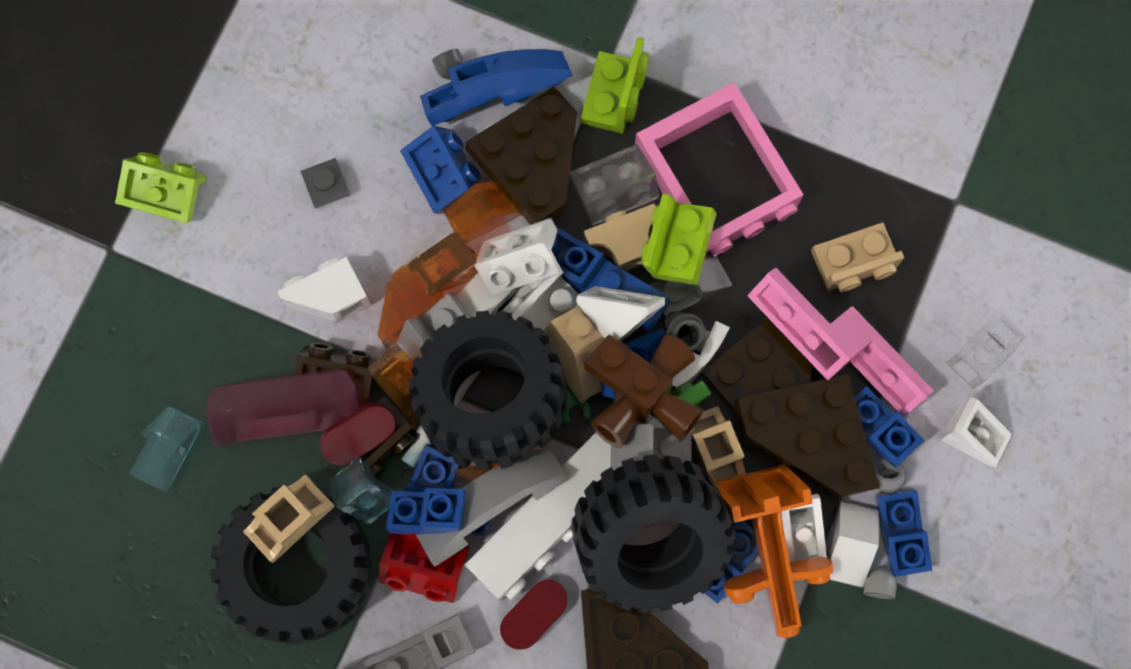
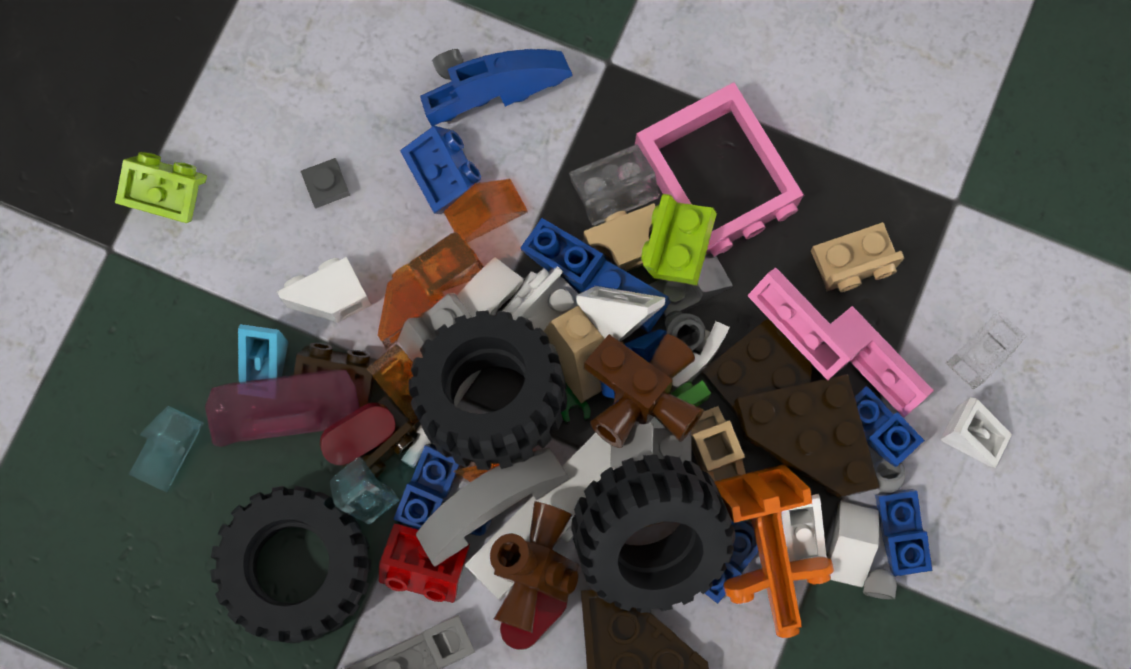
(260, 353): none -> medium azure slope
(287, 517): tan brick -> none
(426, 512): blue slope -> none
(518, 257): white bracket -> none
(530, 155): dark brown plate -> none
(533, 566): none -> reddish brown brick
(615, 89): lime bracket -> none

